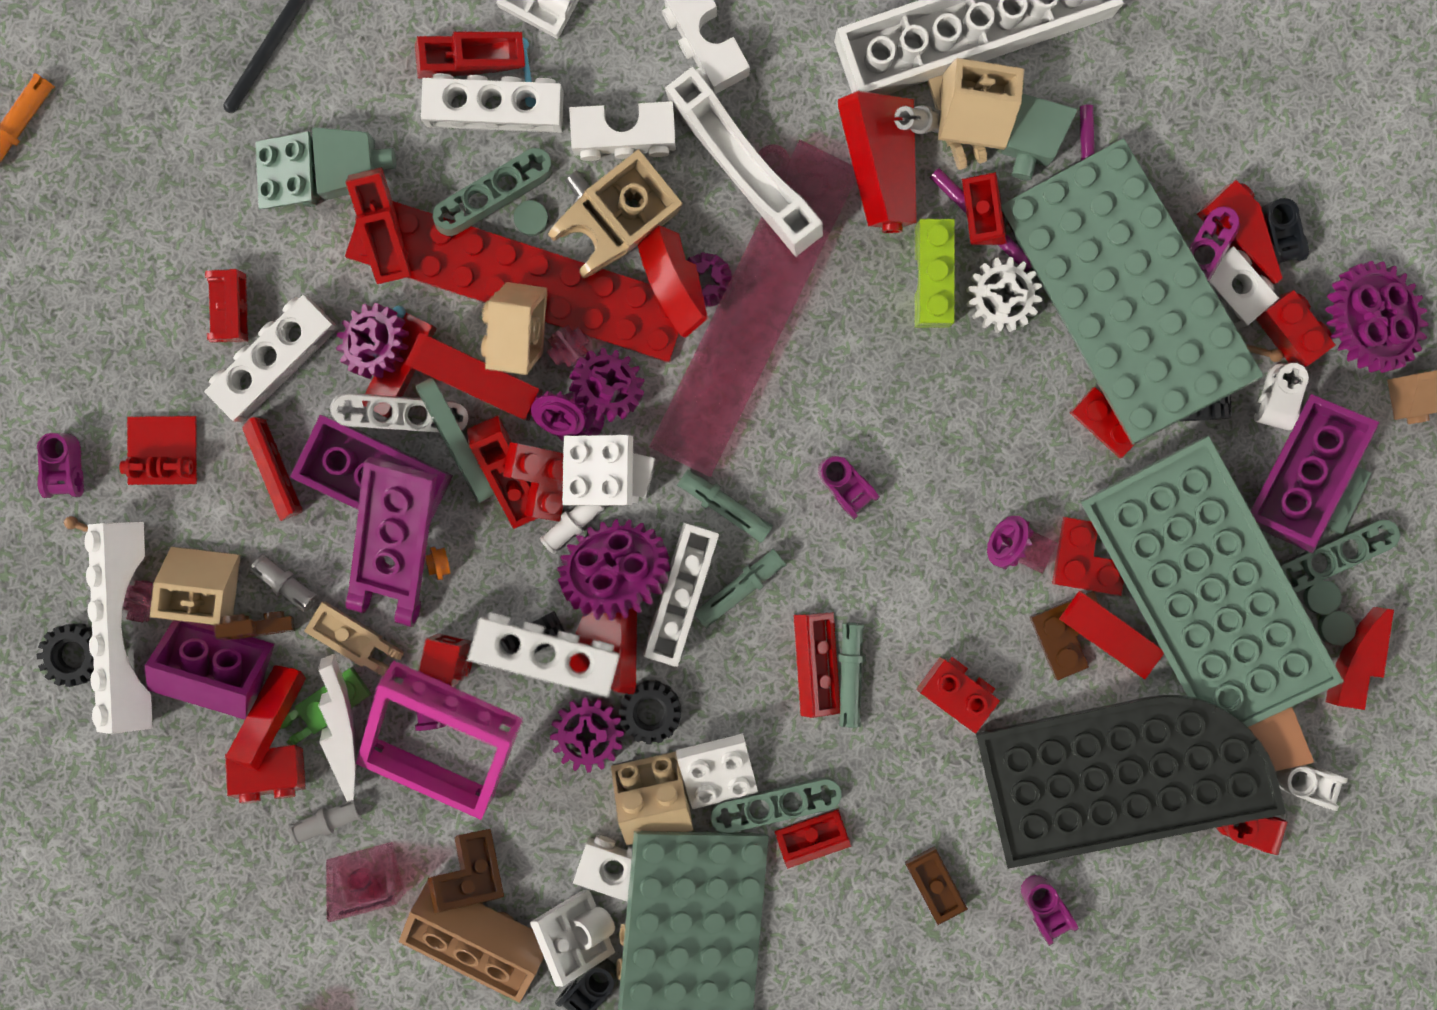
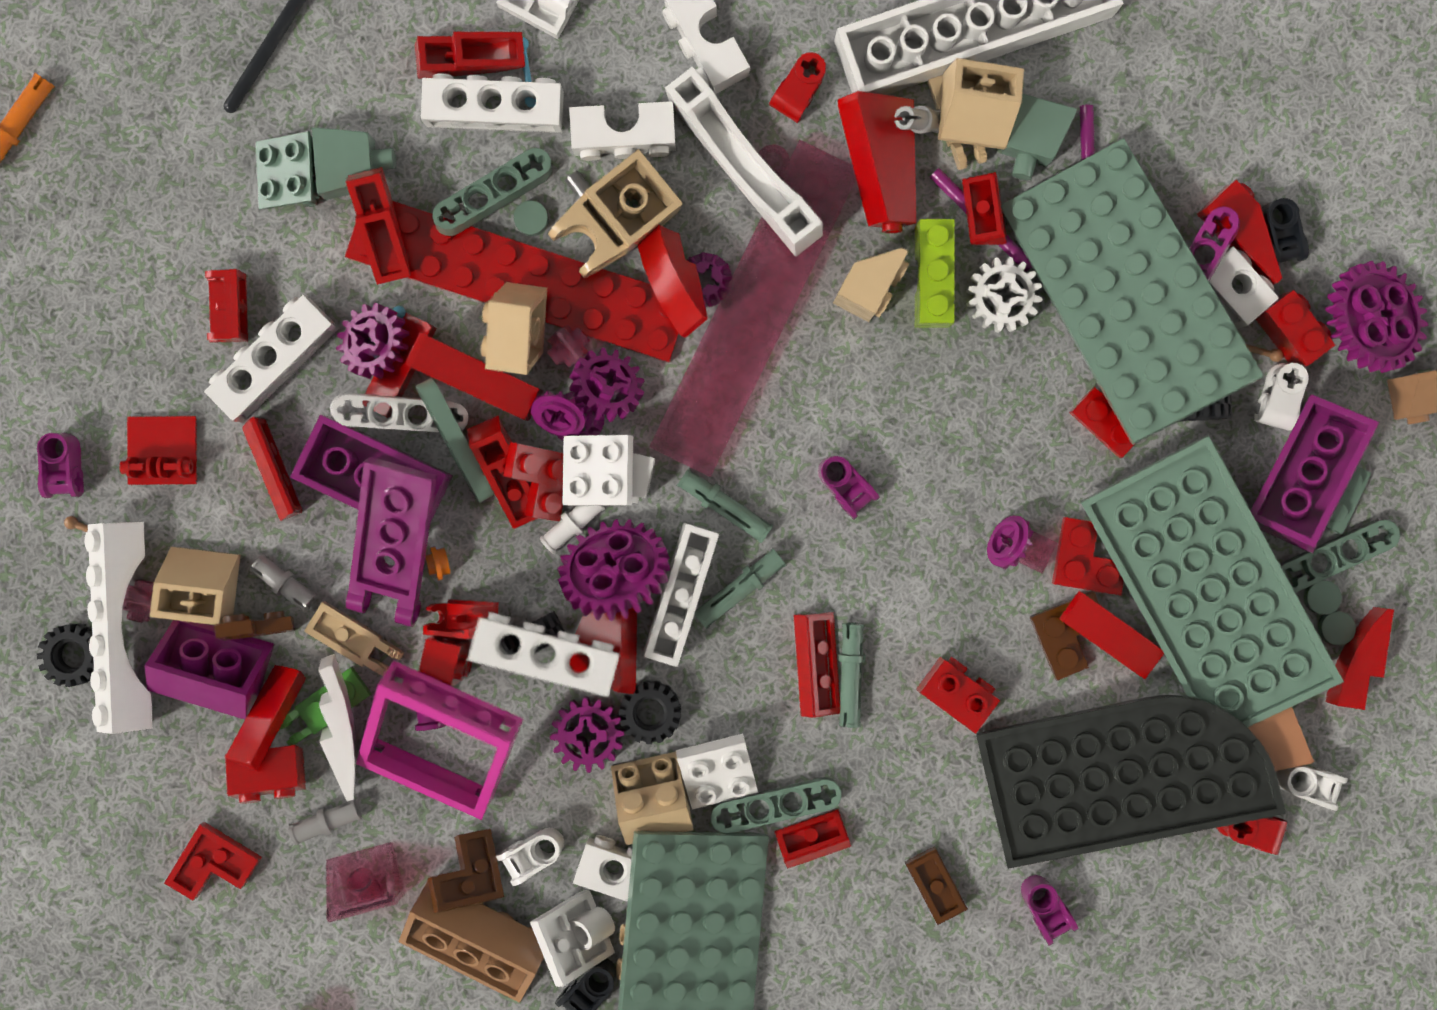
(210, 853): none -> red plate
(458, 617): none -> red hinge
(527, 858): none -> white piece
(796, 90): none -> red piece
(867, 284): none -> tan slope

